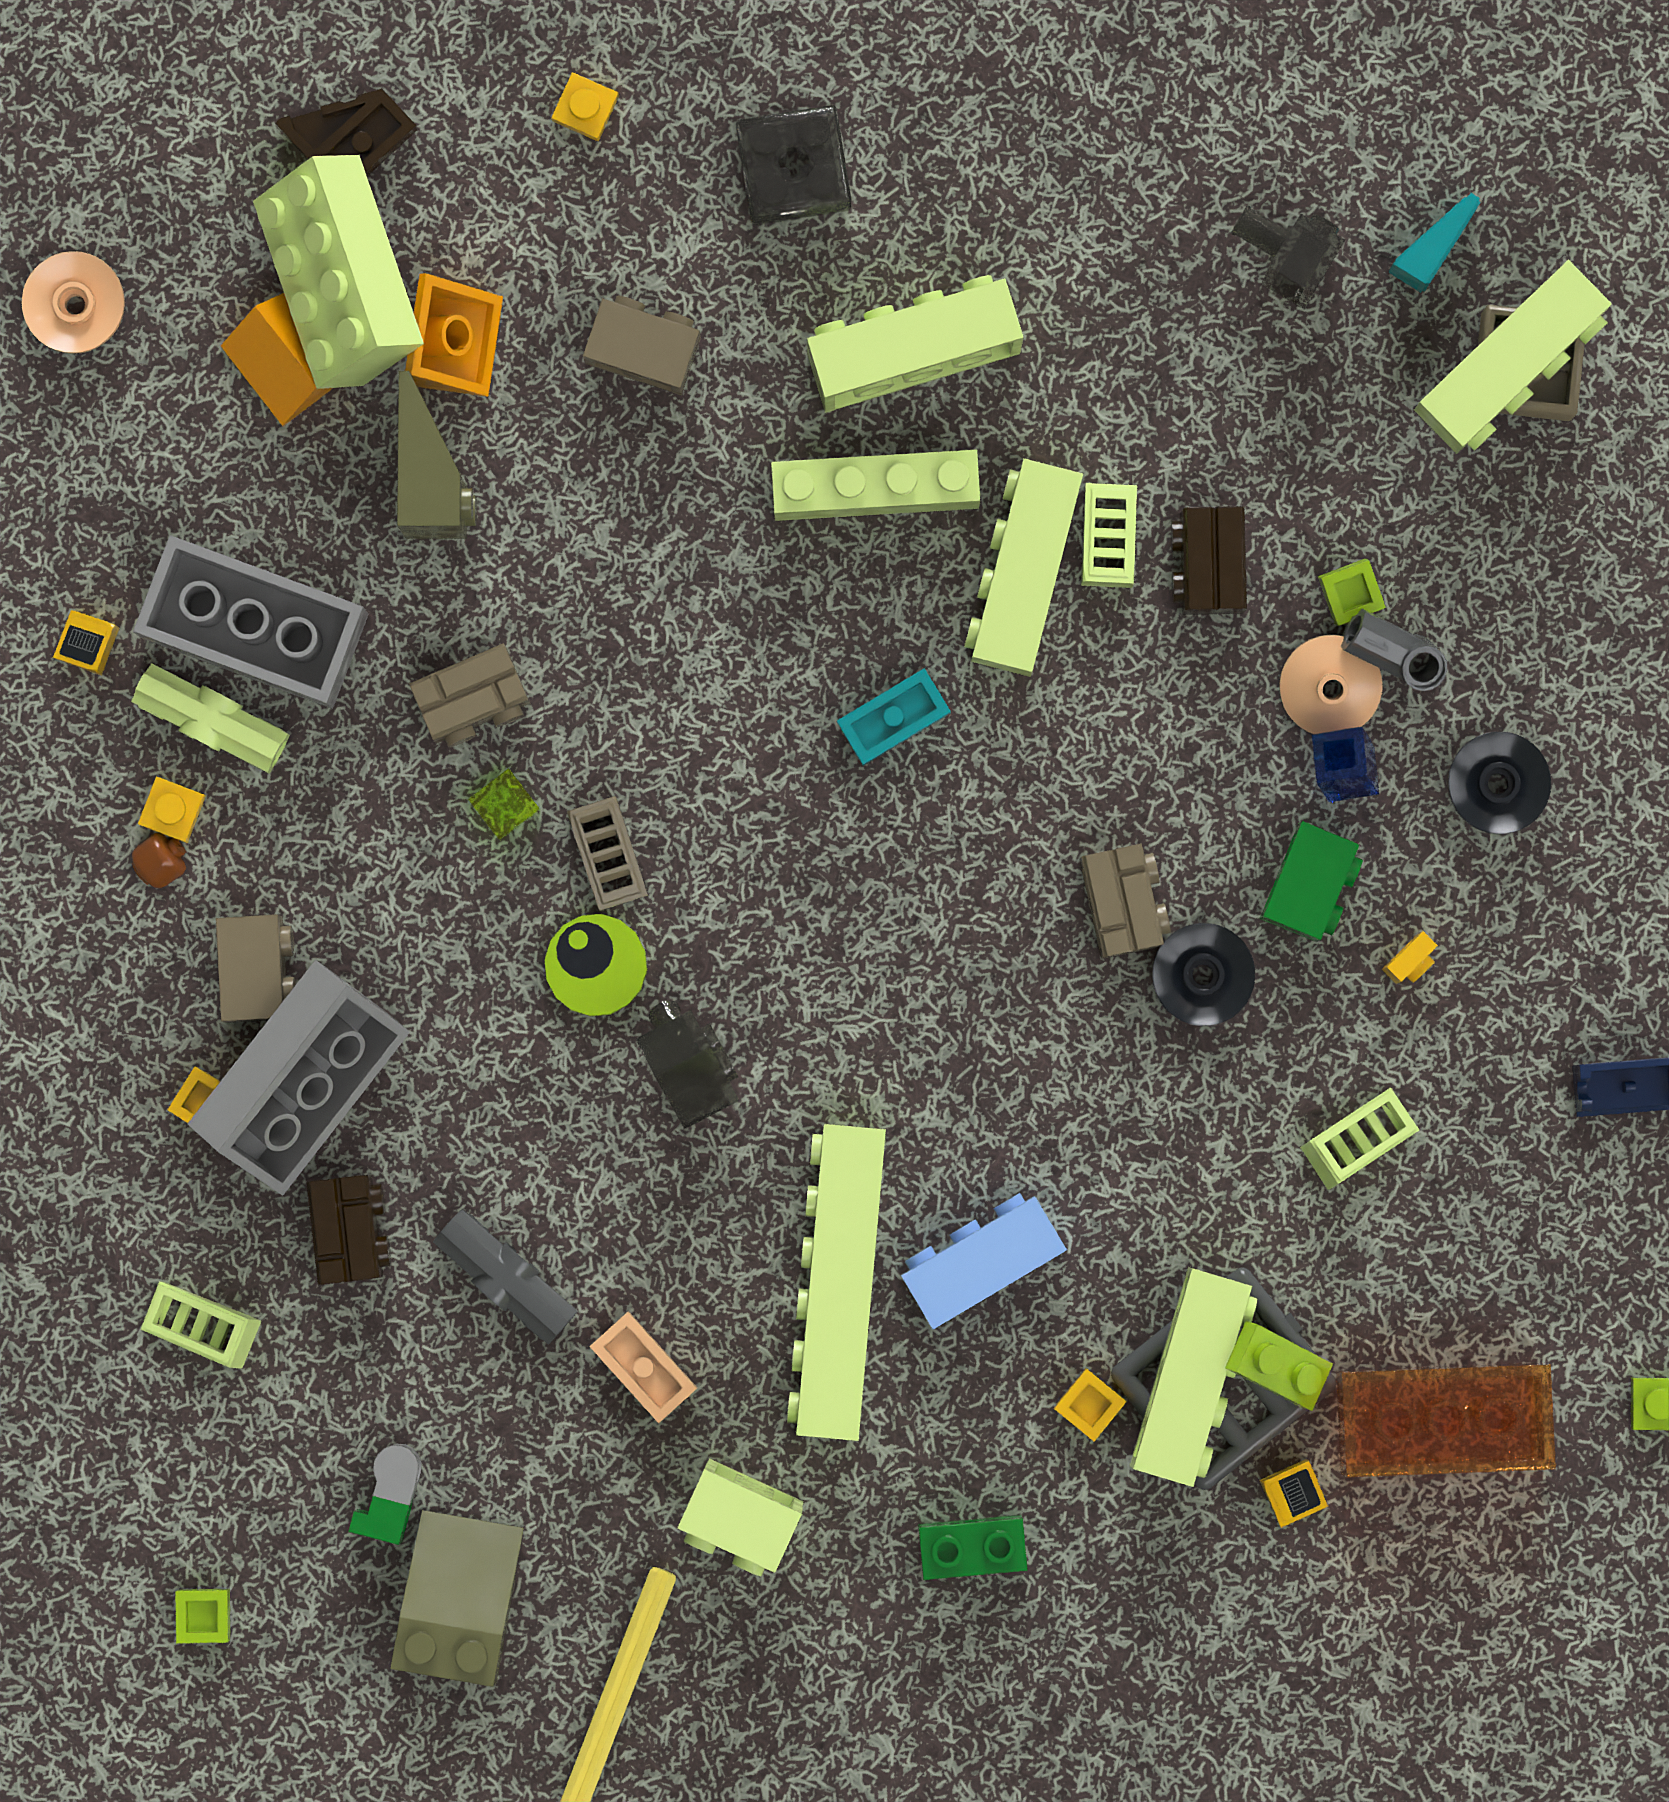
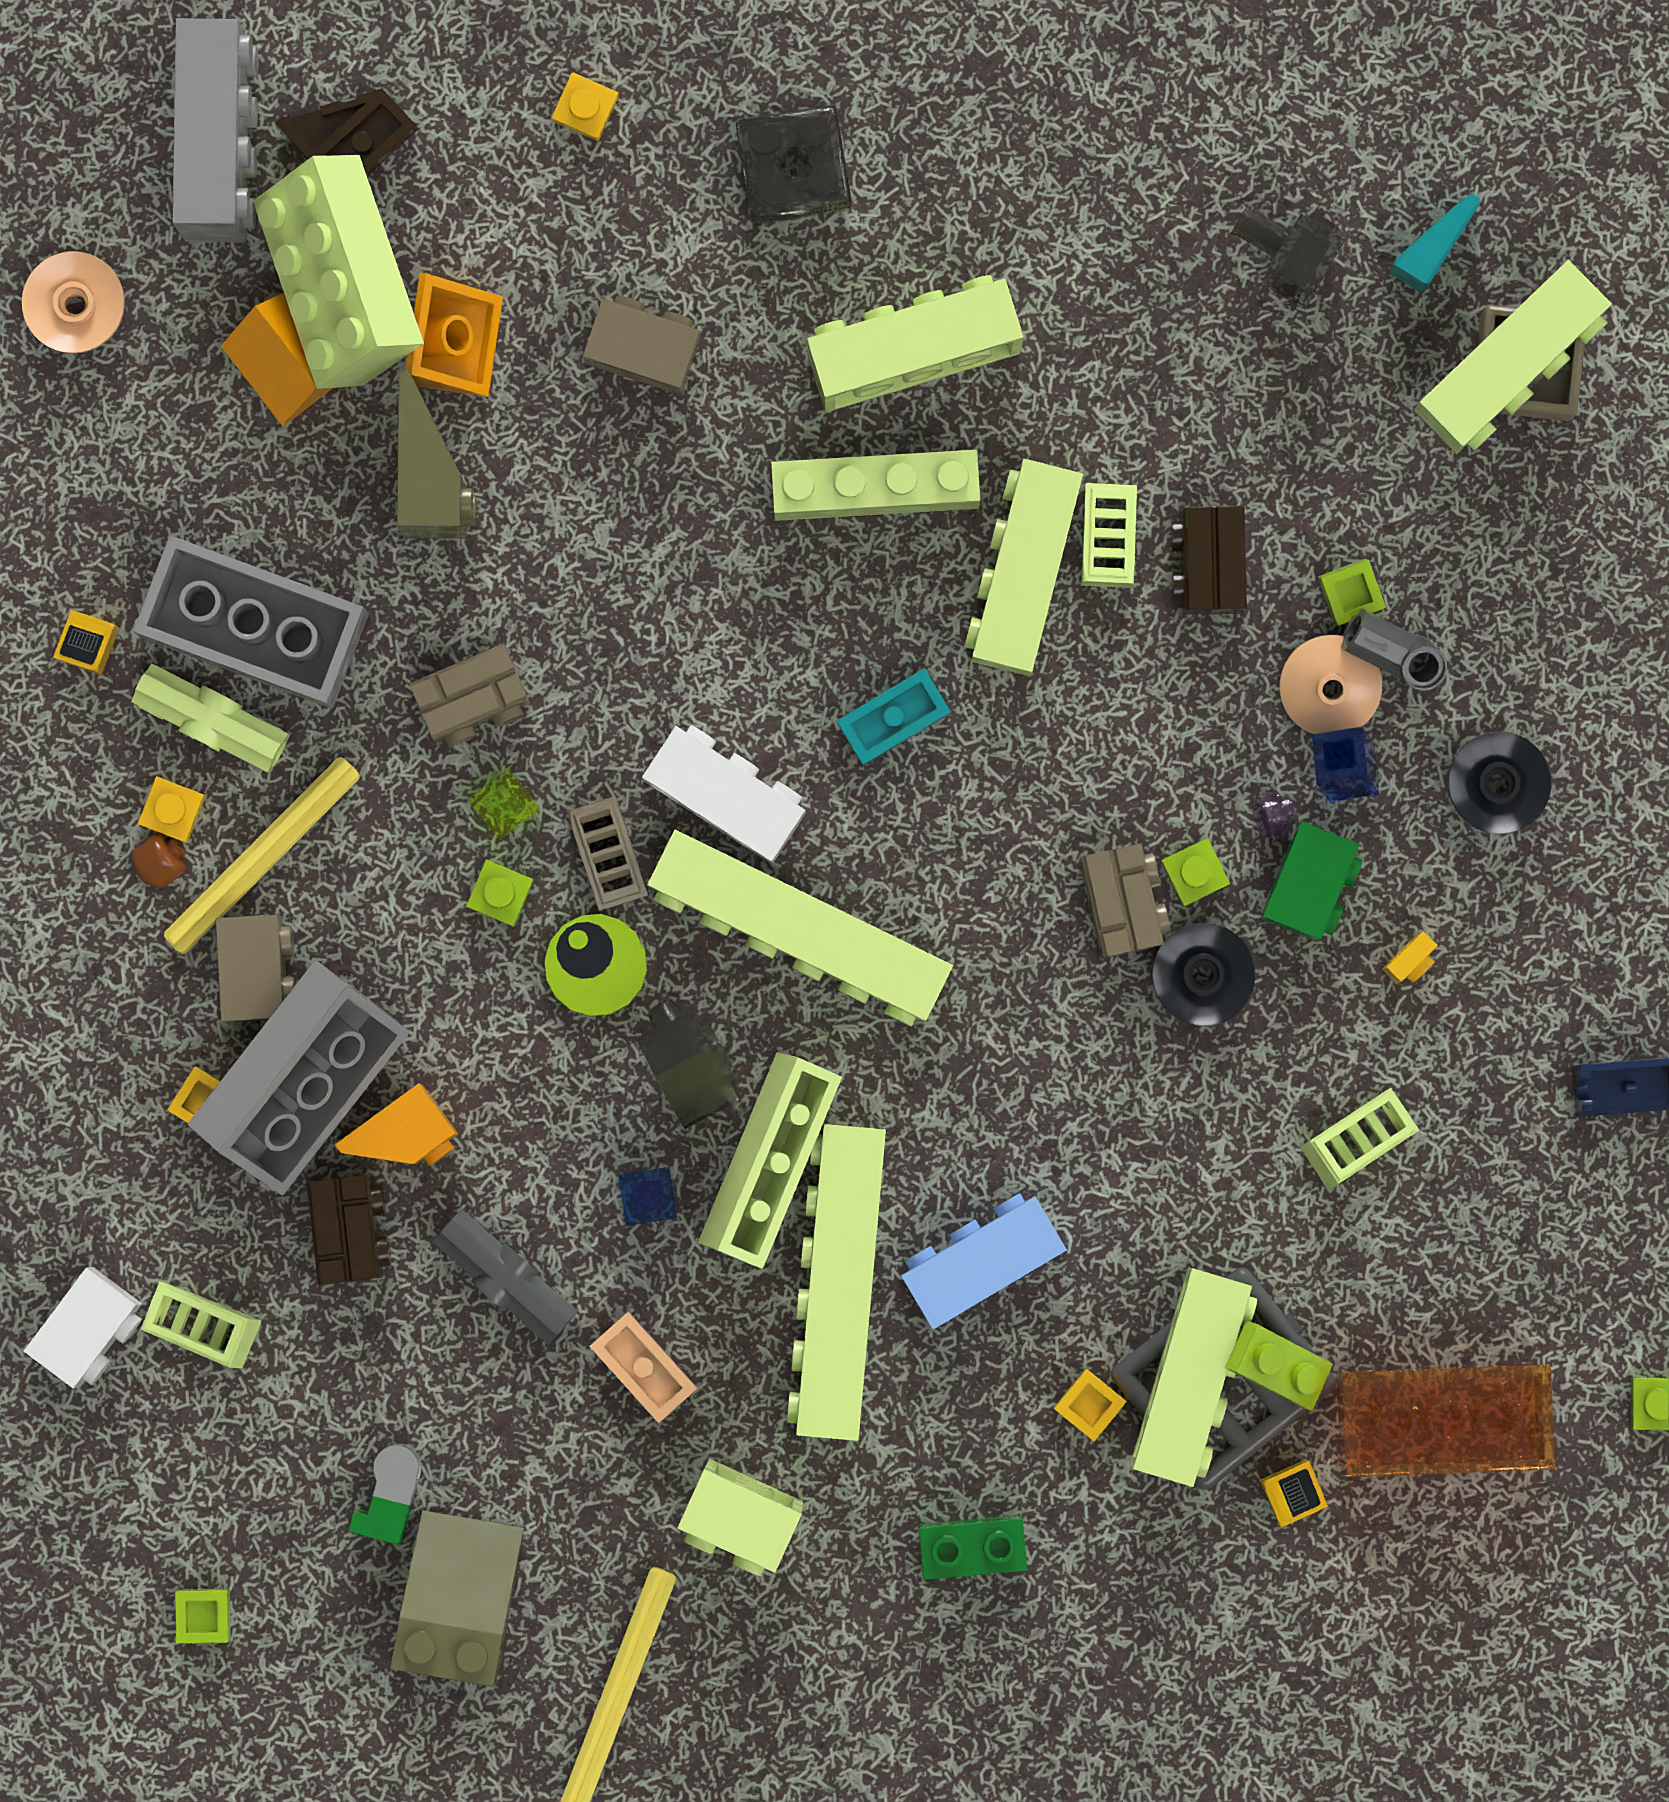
(85, 1328): none -> white brick
(212, 130): none -> light grey brick
(261, 855): none -> light yellow axle
(404, 1131): none -> light orange slope
(500, 893): none -> lime plate
(648, 1196): none -> clear blue brick
(725, 792): none -> white brick
(770, 1159): none -> yellowish green brick
(800, 927): none -> yellowish green brick
(1195, 872): none -> lime plate
(1273, 814): none -> clear purple plate

